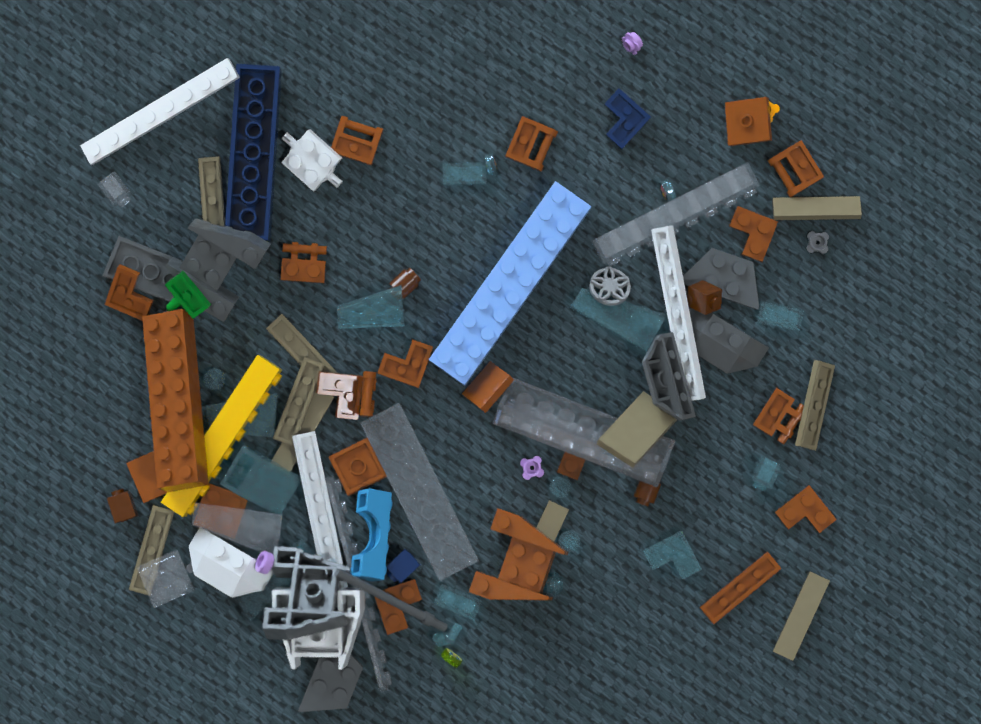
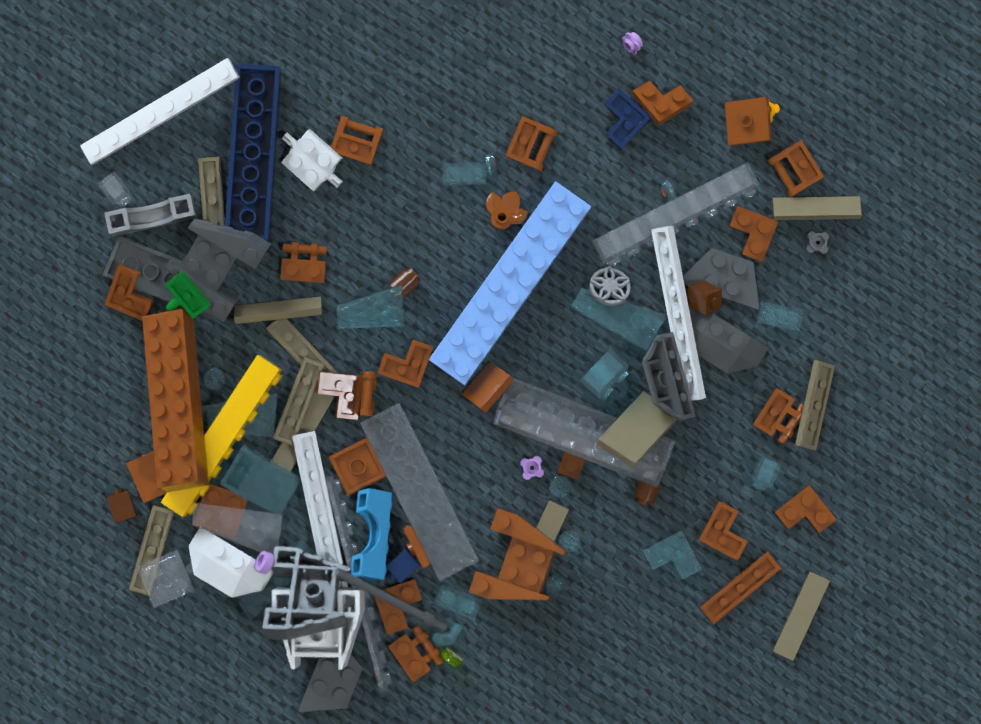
(152, 216): none -> light grey arch
(277, 310): none -> dark tan tile
(409, 656): none -> dark orange plate
(415, 546): none -> dark orange plate
(506, 206): none -> dark orange plate
(604, 374): none -> clear light blue brick
(661, 106): none -> dark orange plate
(717, 533): none -> dark orange plate

